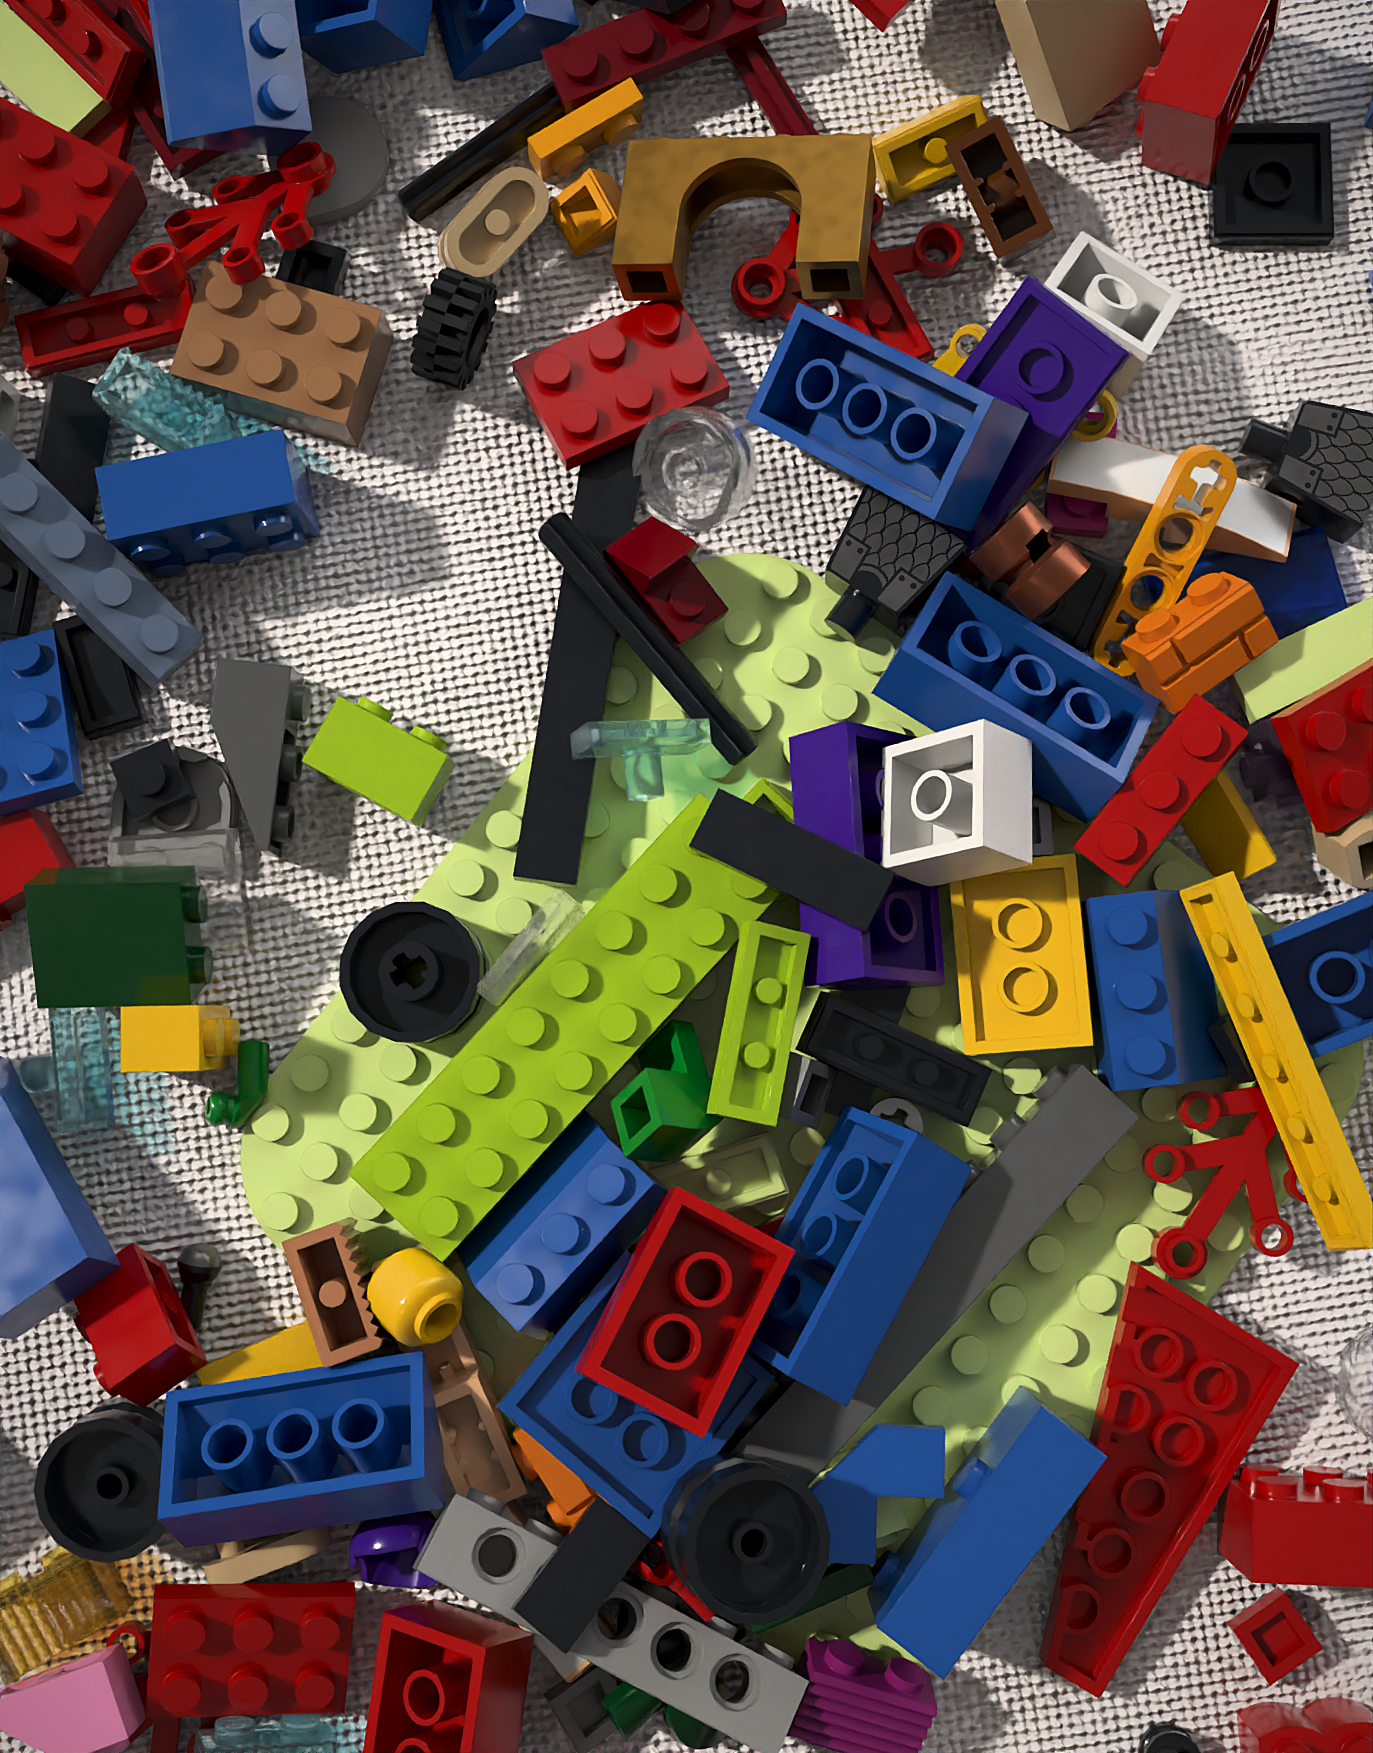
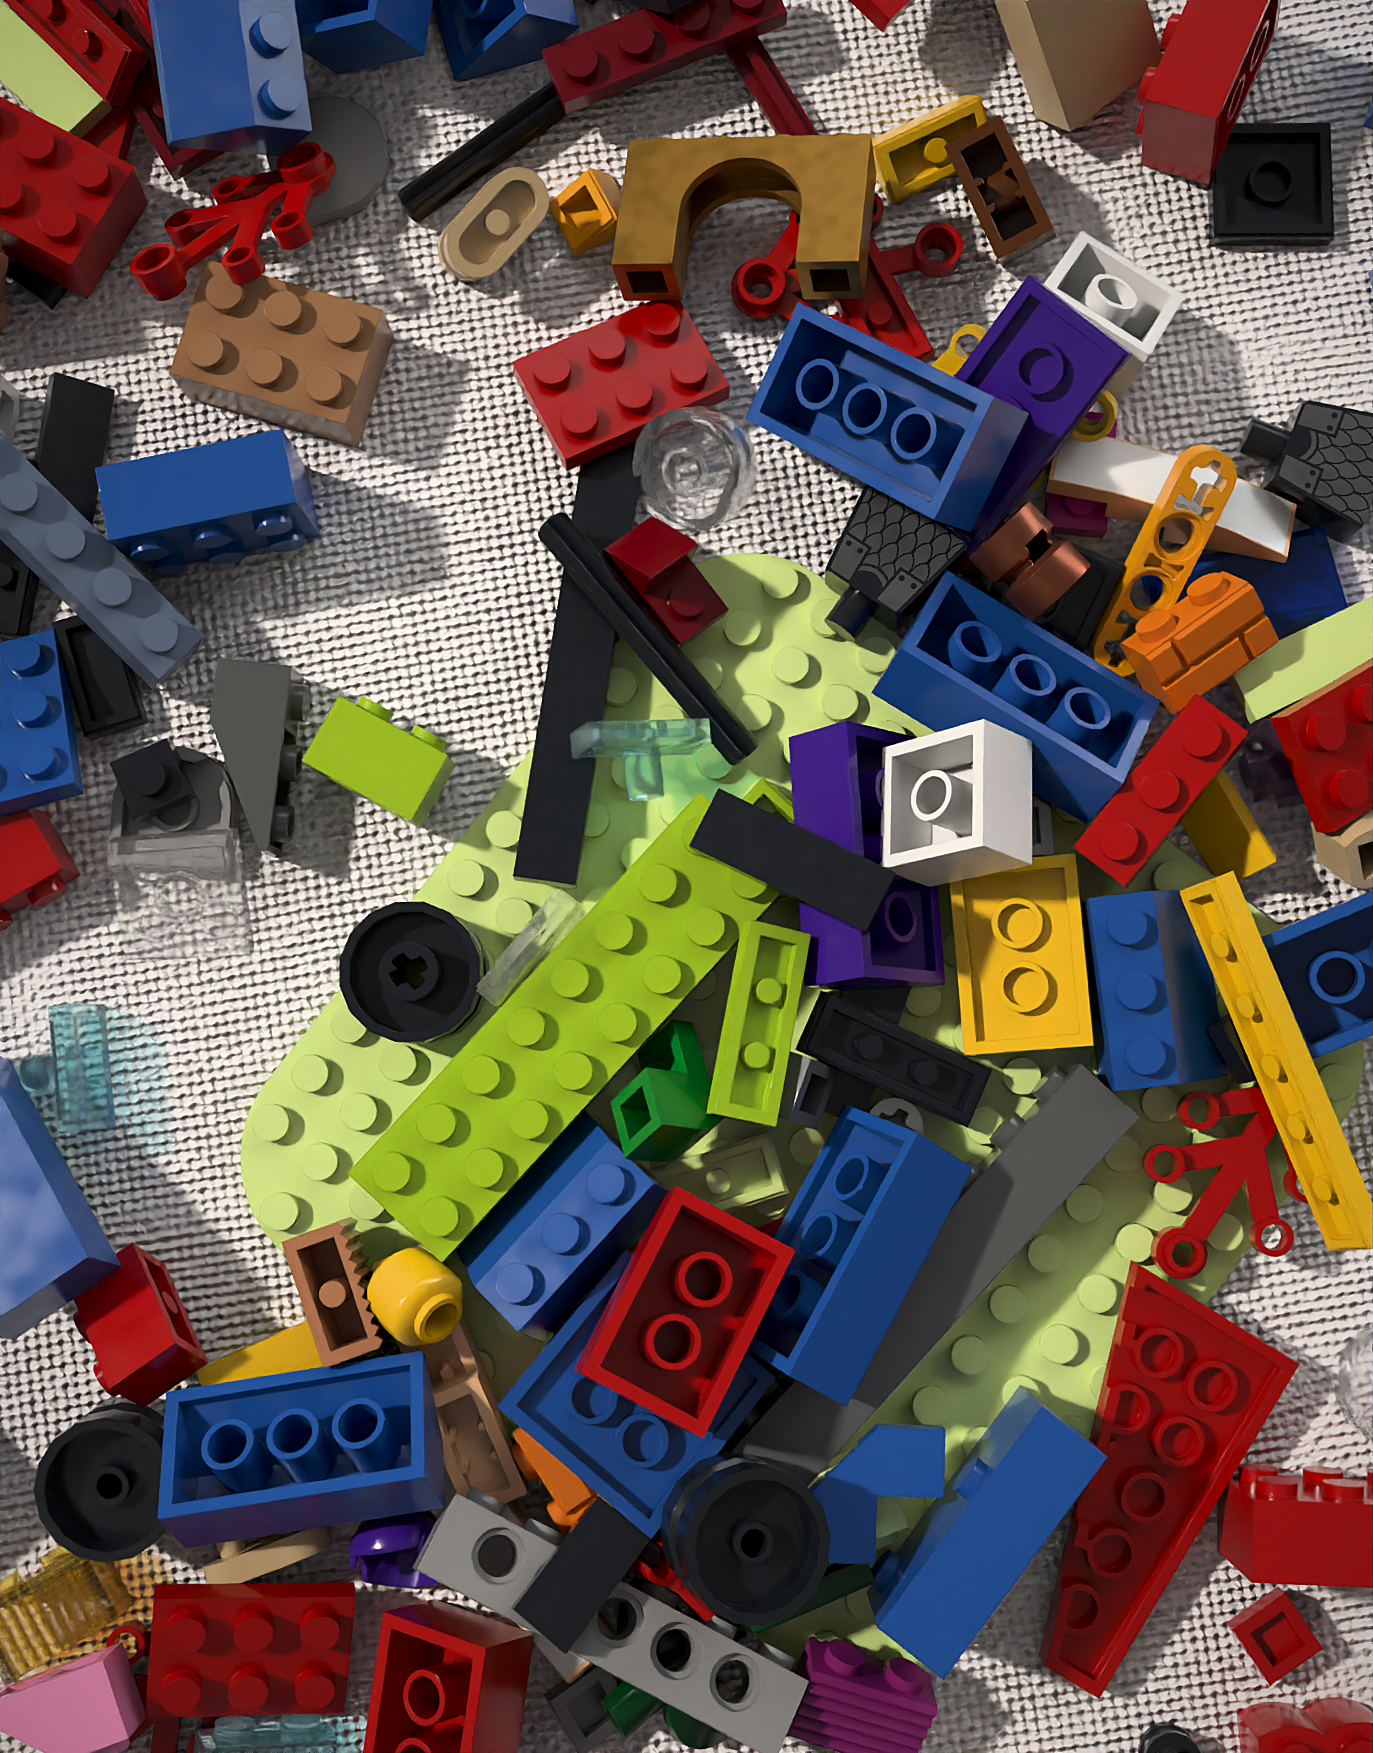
(100, 326): red tile -> none
(117, 936): dark green brick -> none
(161, 406): clear light blue brick -> none
(177, 1038): yellow brick -> none
(198, 1268): black piece -> none
(248, 1092): green arm -> none
(315, 267): black plate -> none
(453, 328): black tyre -> none
(605, 119): light orange plate -> none

